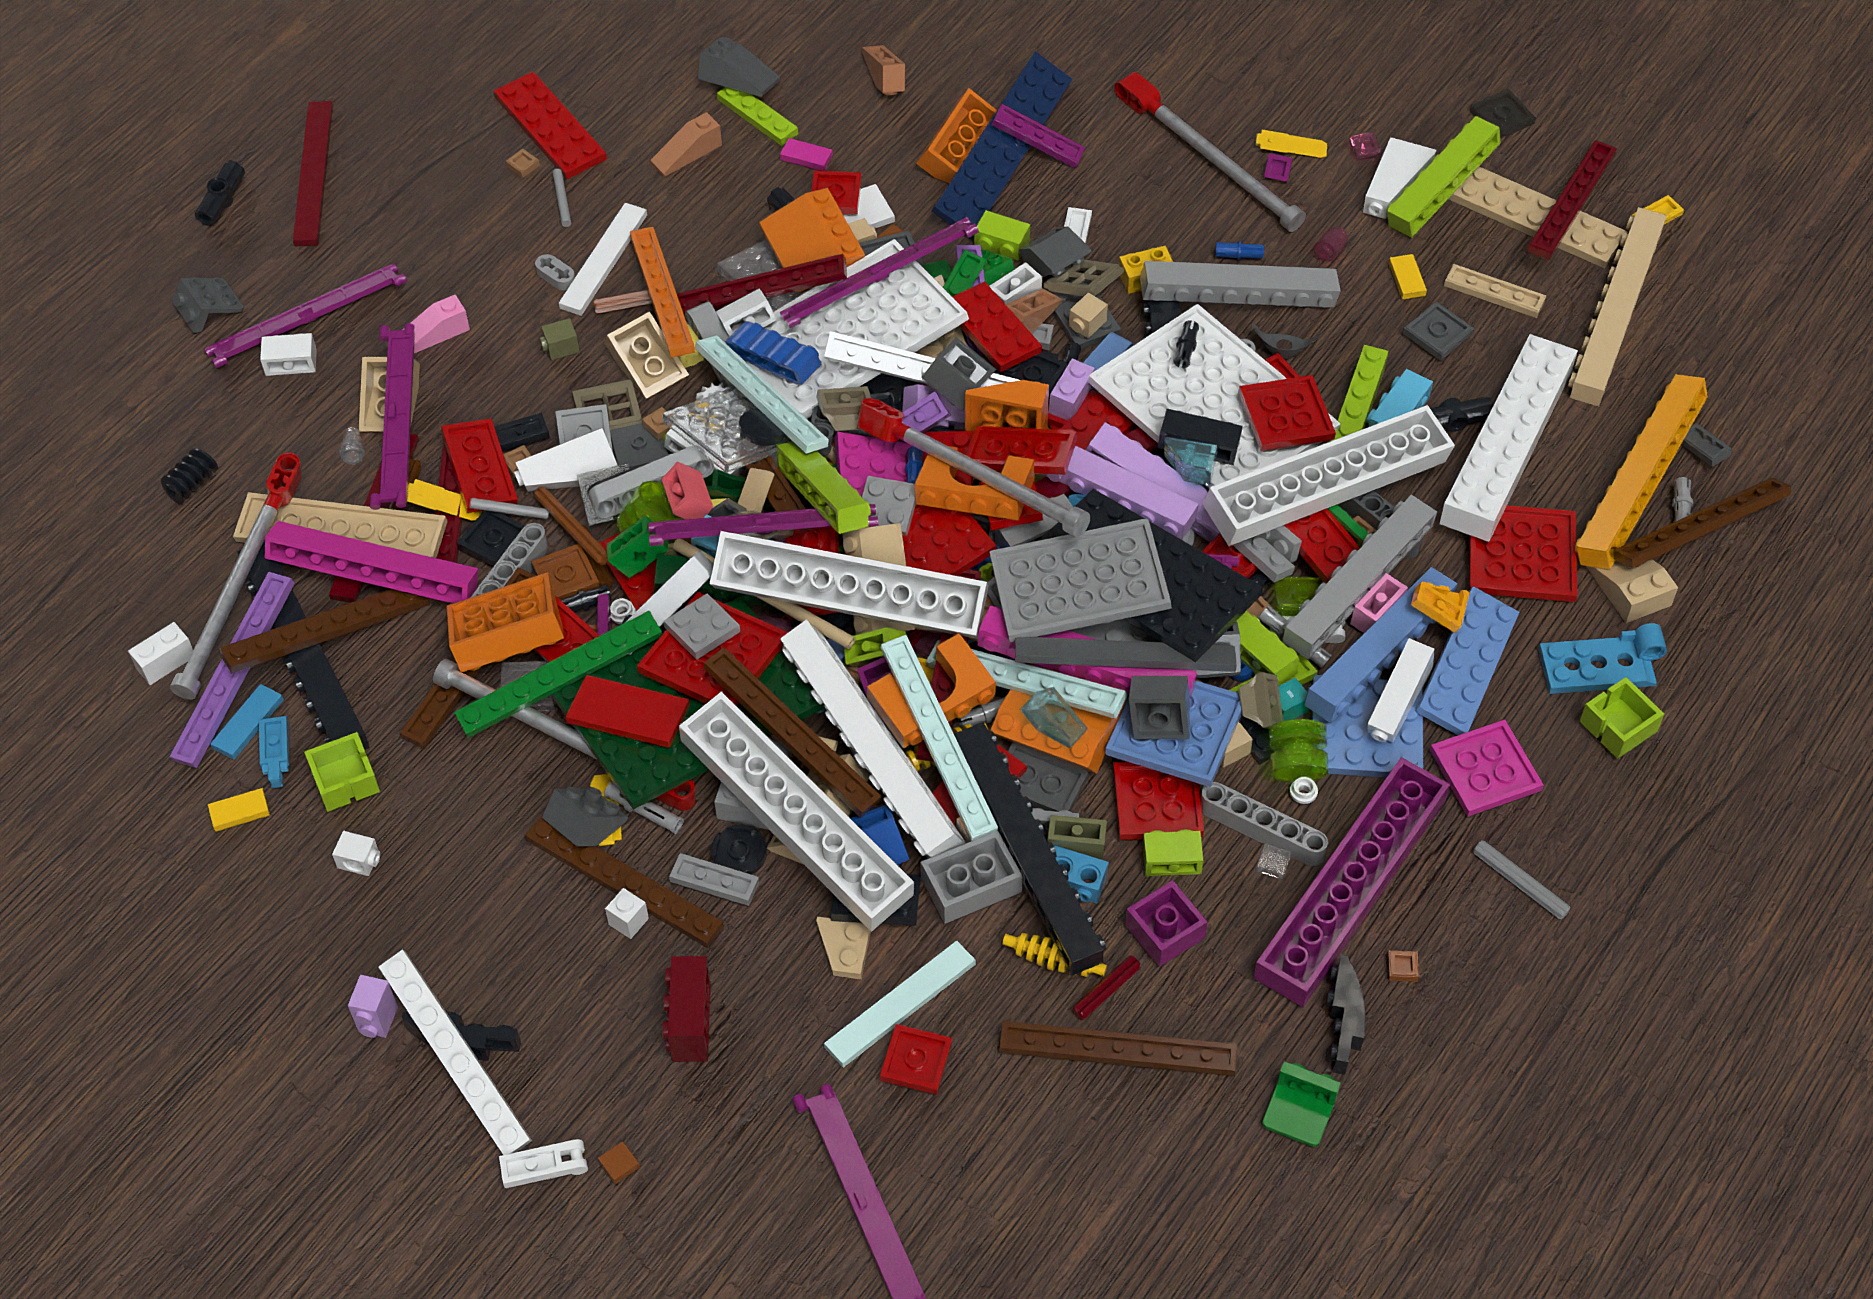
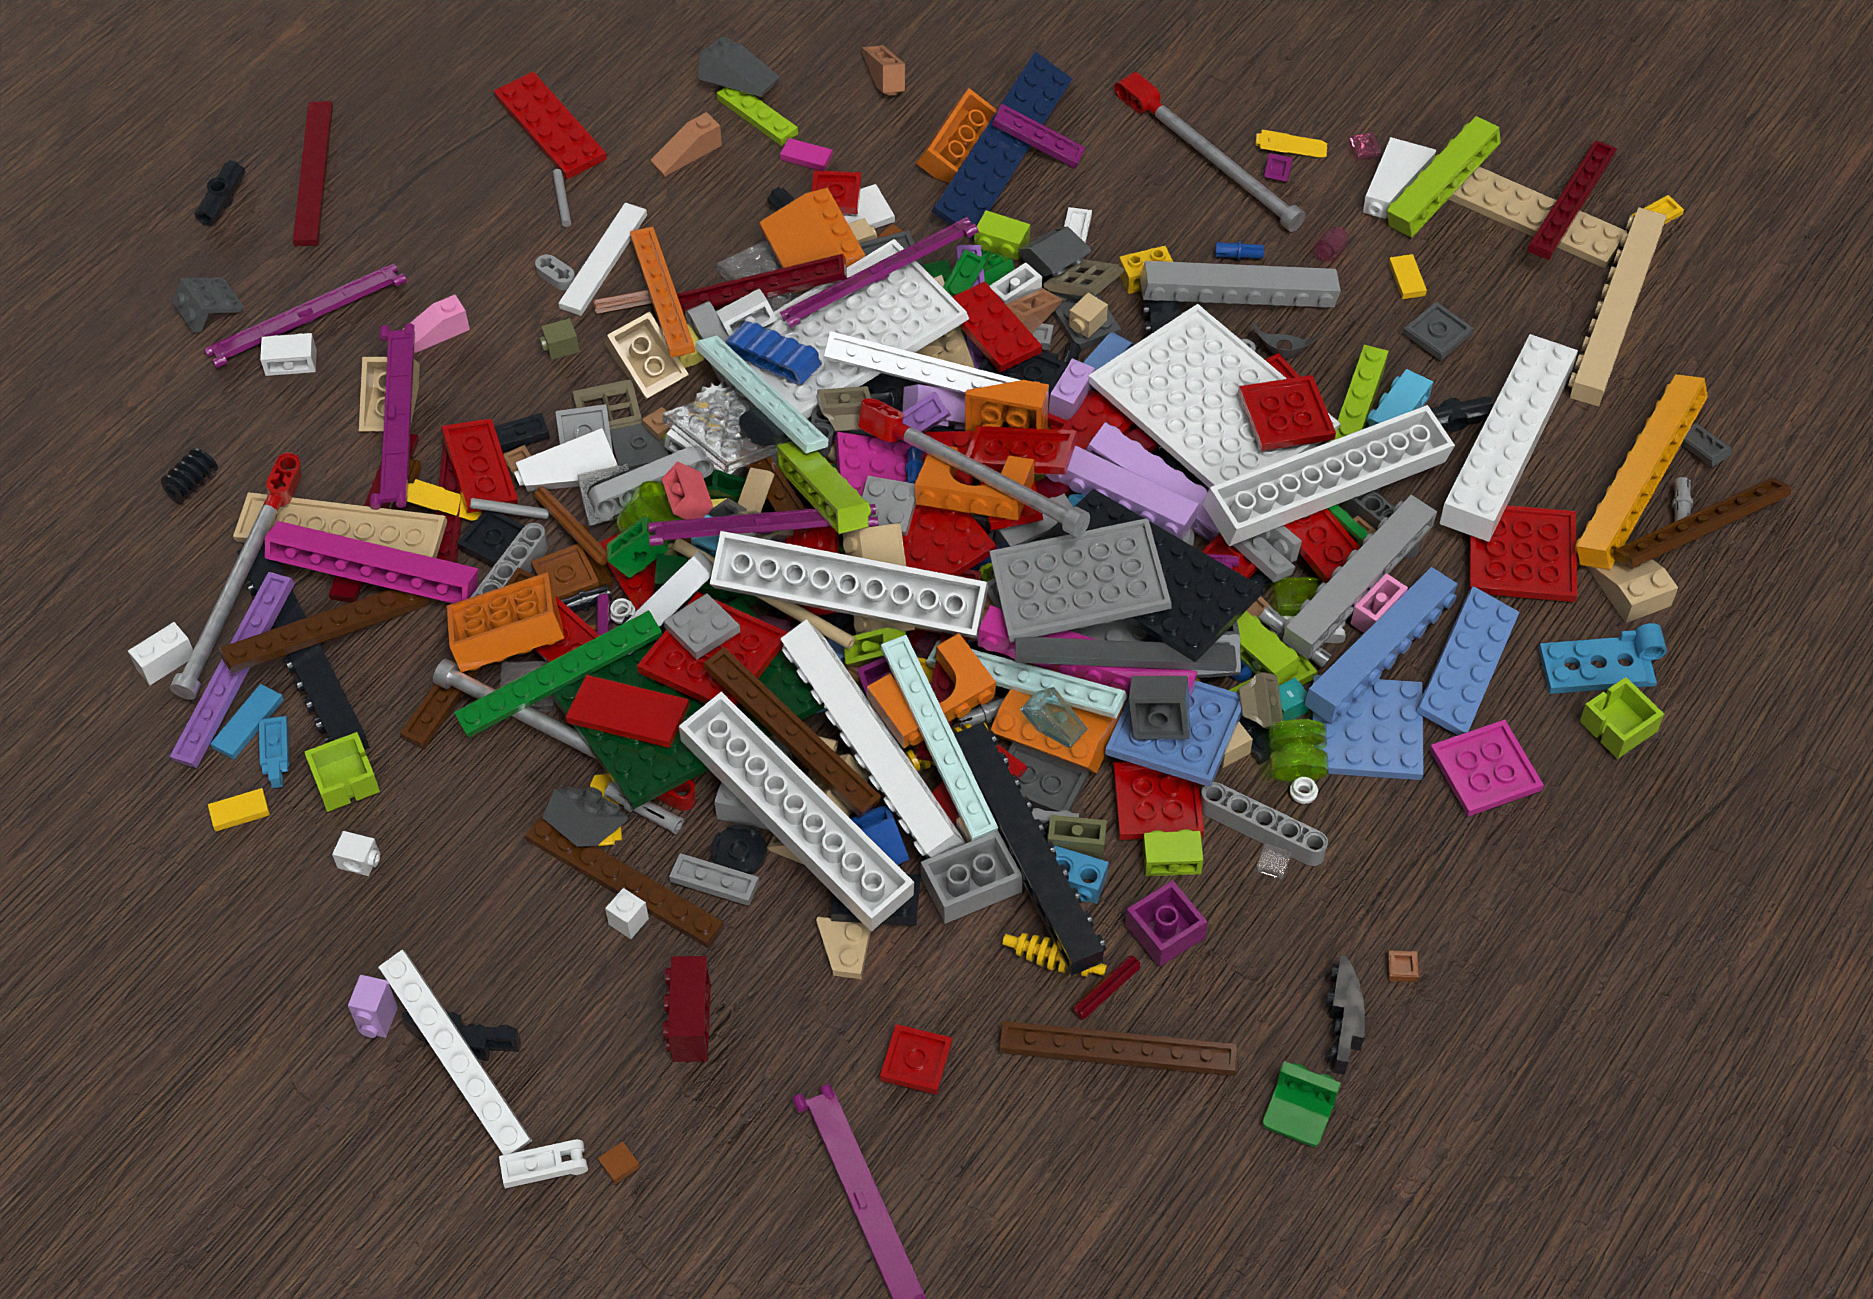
(352, 447): clear cone -> none
(522, 163): medium nougat tile -> none
(899, 1004): light aqua tile -> none
(956, 371): dark grey slope -> none
(1186, 344): black pin -> none
(1191, 459): clear light blue slope -> none
(1202, 430): black brick -> none
(1351, 882): magenta brick -> none
(1401, 691): white slope -> none
(1441, 604): light orange wing -> none
(1495, 290): tan tile -> none
(1505, 112): clear smoke tile -> none
(1521, 879): light grey axle -> none

